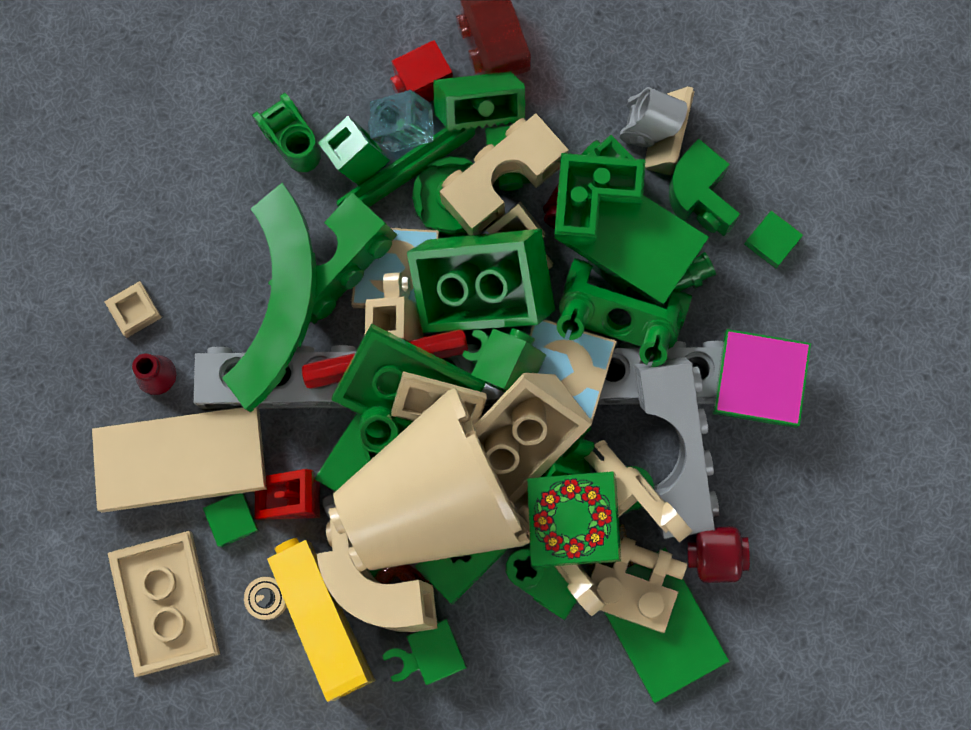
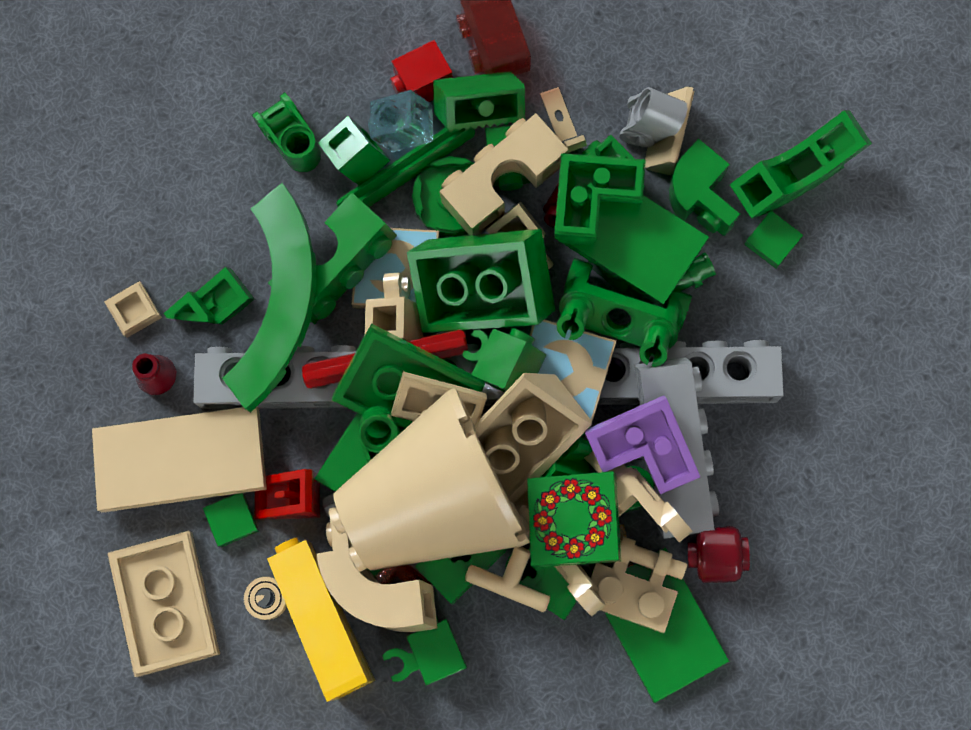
(214, 302): none -> green slope
(509, 584): none -> tan piece
(563, 129): none -> tan piece
(649, 433): none -> medium lavender plate
(762, 378): dark pink tile -> none
(801, 168): none -> green arch

